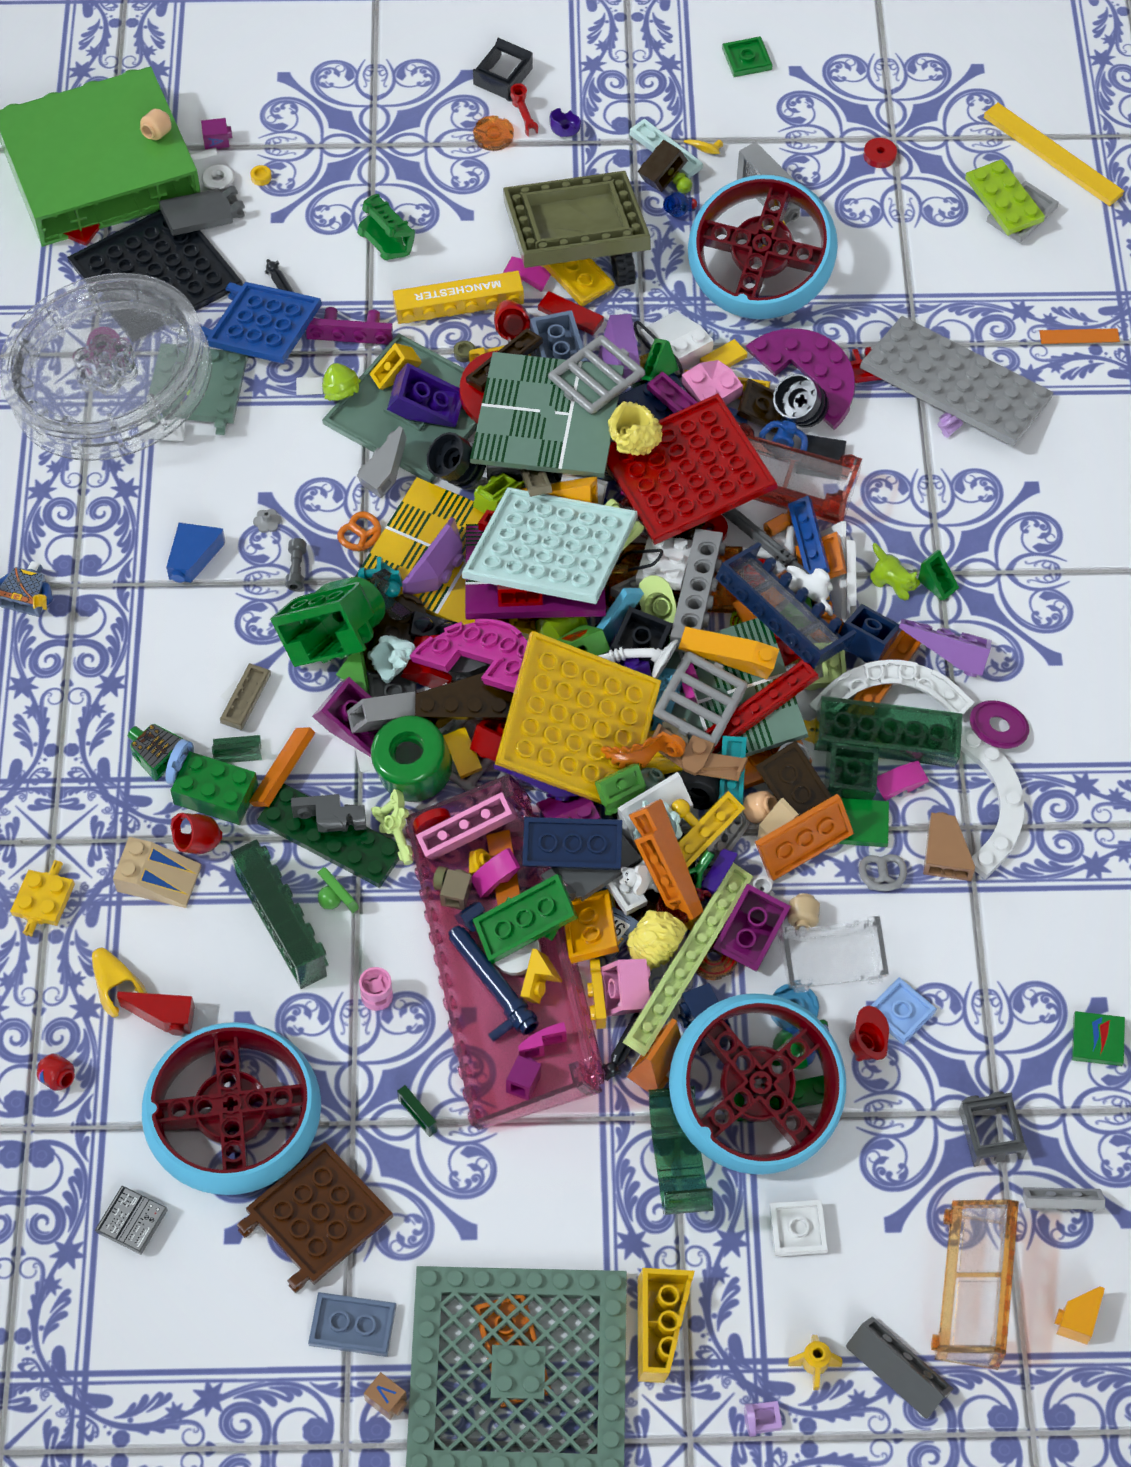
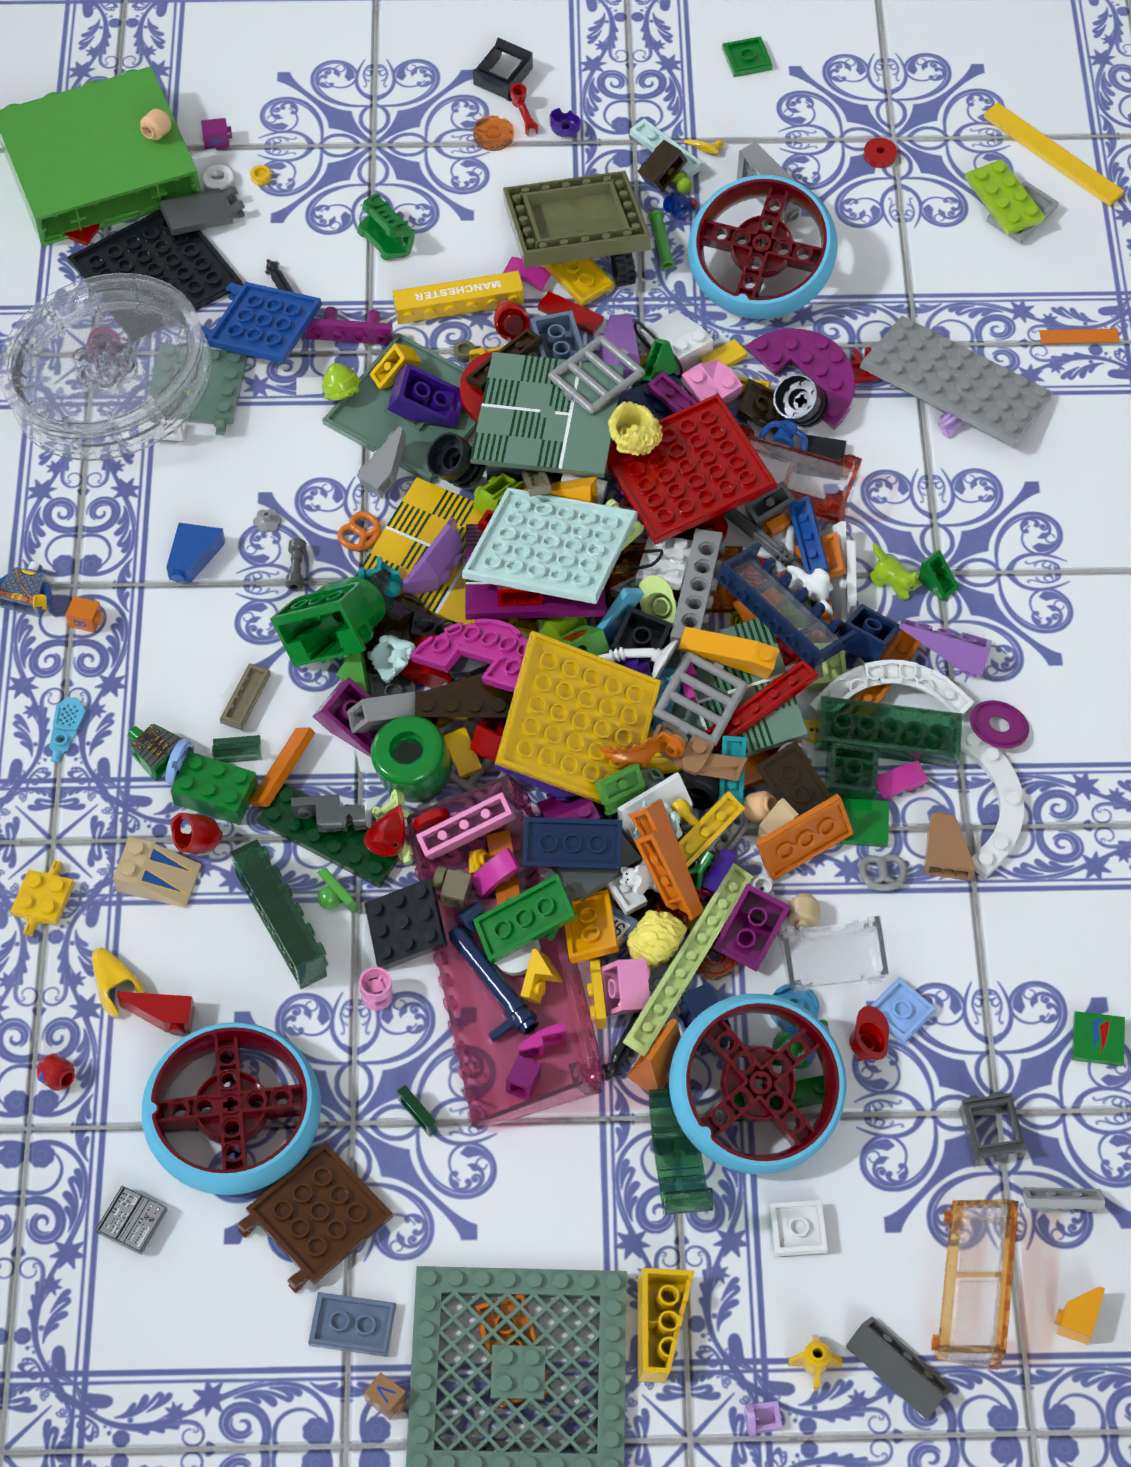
(61, 726): none -> medium azure piece
(84, 614): none -> orange brick
(386, 833): none -> red piece
(405, 924): none -> black plate
(664, 251): none -> bright green pin
(769, 505): none -> dark grey slope

